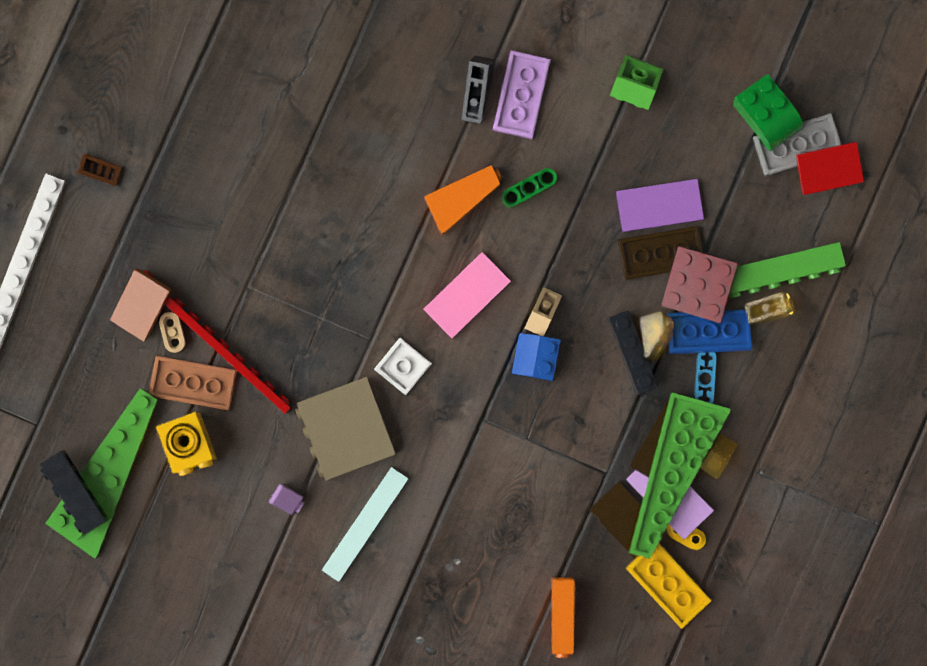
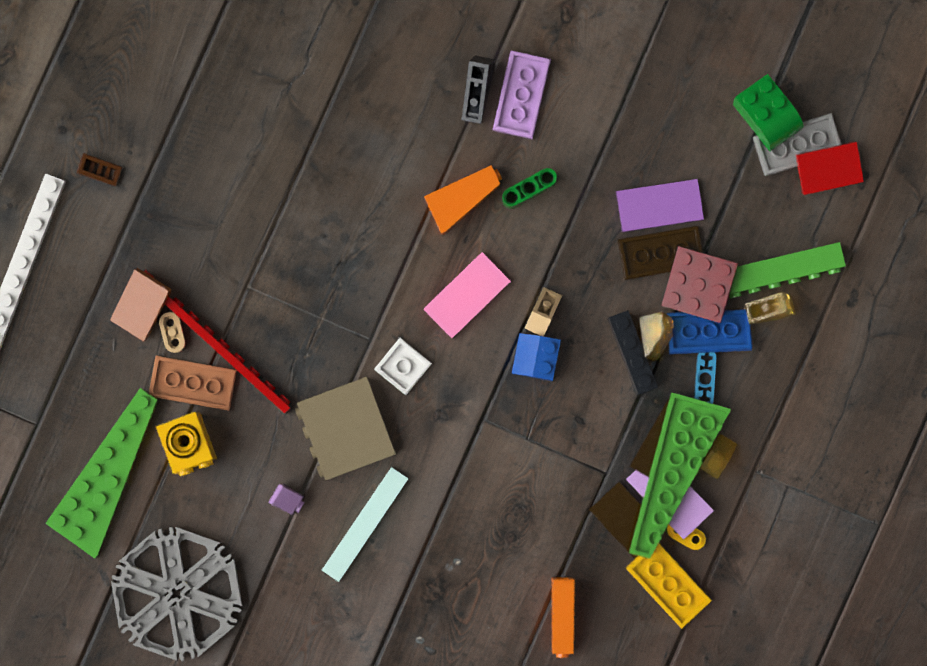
(74, 492): black brick -> none
(158, 586): none -> light grey plate
(636, 82): bright green slope -> none

